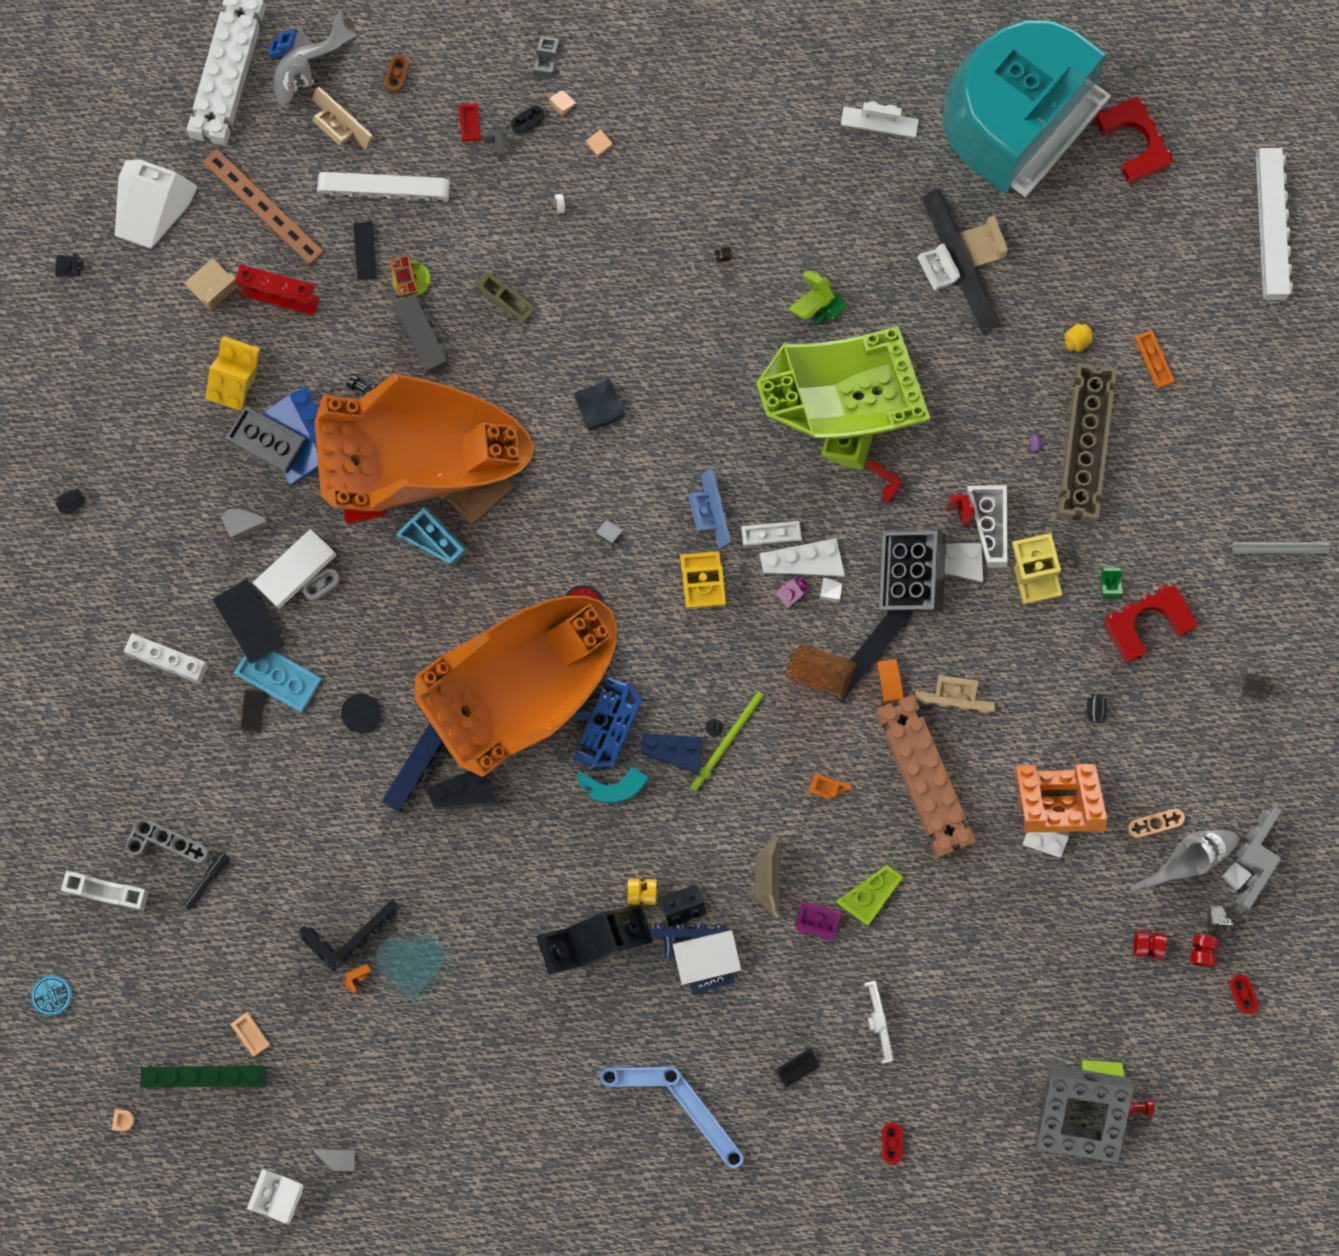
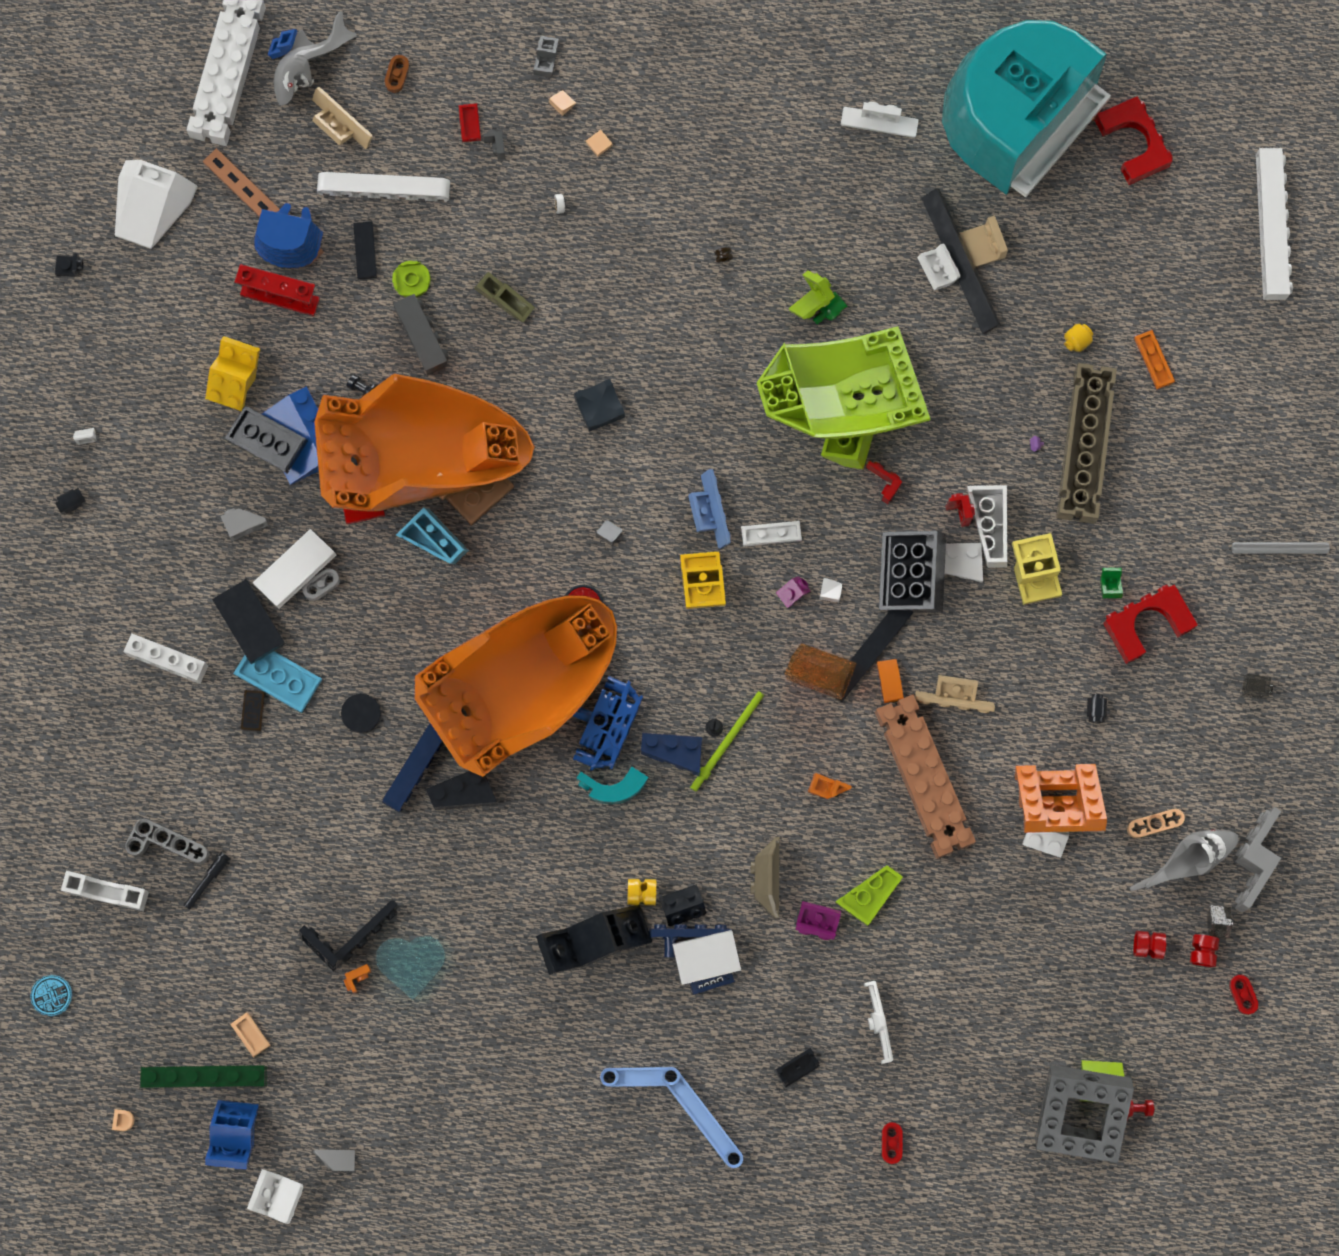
(85, 436): none -> white slope
(211, 284): tan bracket -> none
(232, 1134): none -> blue bracket
(287, 238): none -> blue piece
(403, 276): tile -> none
(525, 116): black beam -> none
(809, 559): white wing -> none
(1236, 876): white slope -> none

